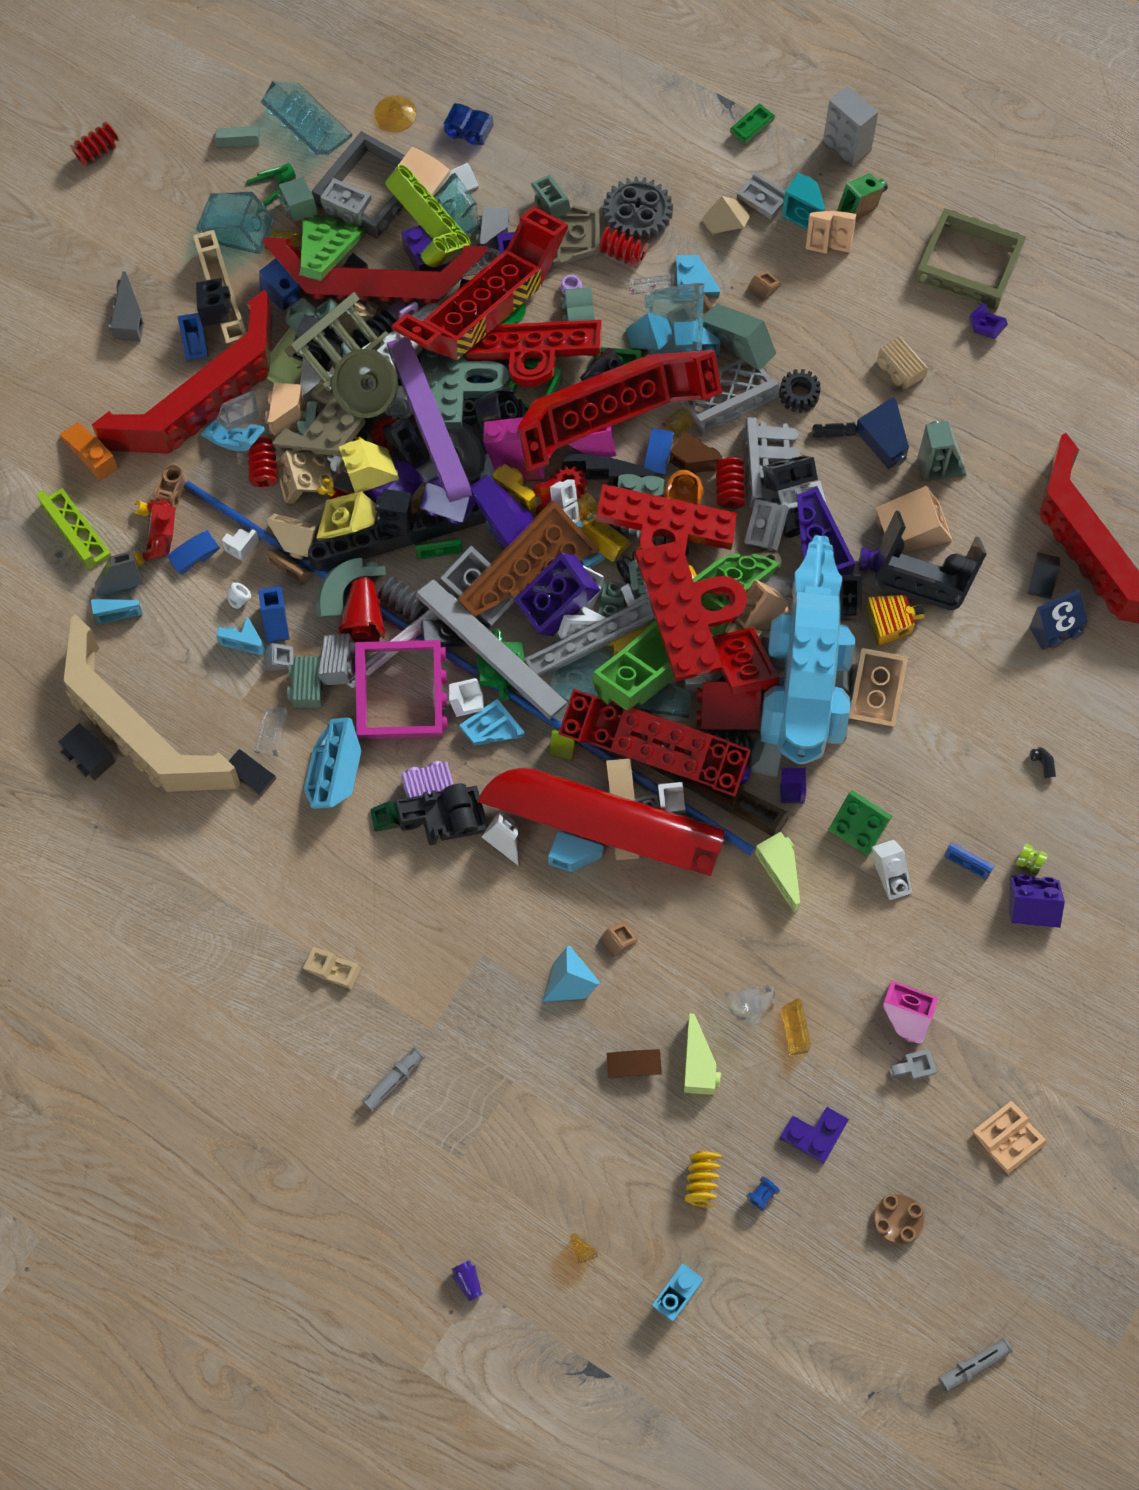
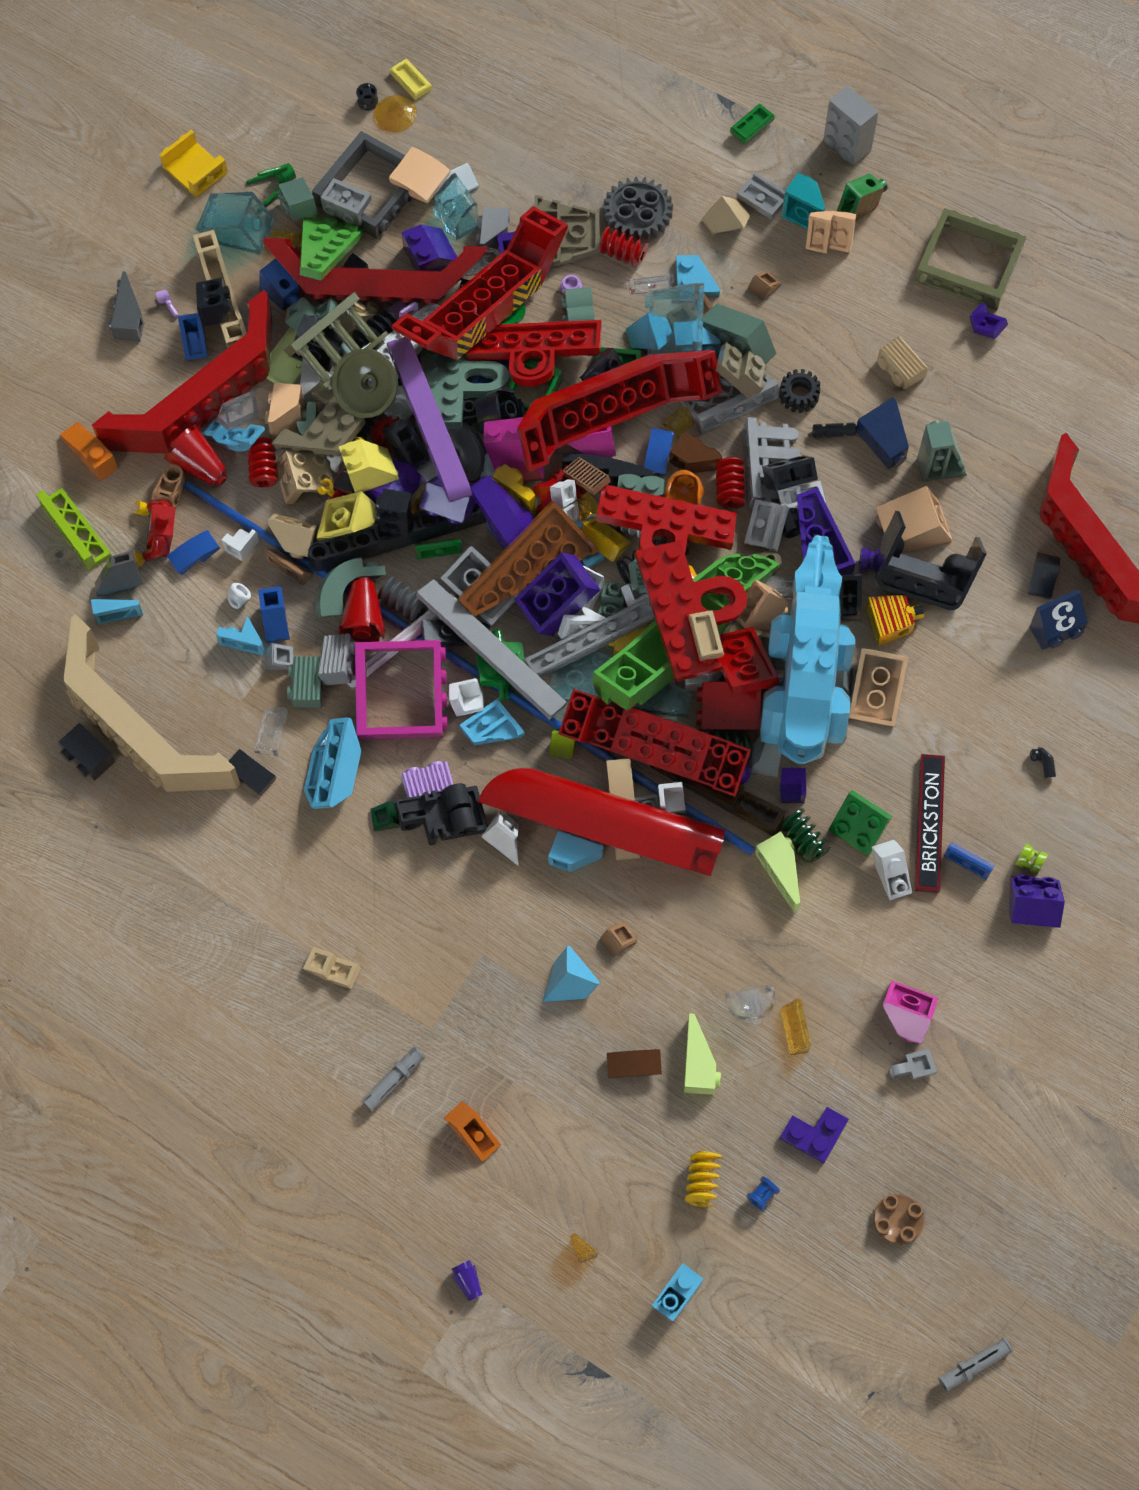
(95, 143): red piece -> none
(163, 297): none -> lavender hand
(192, 164): none -> yellow panel
(197, 458): none -> red cone
(237, 136): sand green slope -> none
(305, 117): clear light blue slope -> none
(364, 93): none -> black wheel
(410, 79): none -> light yellow tile
(446, 234): lime beam -> none
(468, 124): clear blue brick -> none
(472, 1130): none -> orange slope
(552, 198): sand green slope -> none
(586, 476): none -> medium nougat tile
(706, 635): none -> tan tile
(741, 371): none -> dark tan plate
(804, 837): none -> dark green piece
(930, 823): none -> tile
(1009, 1137): light nougat slope -> none

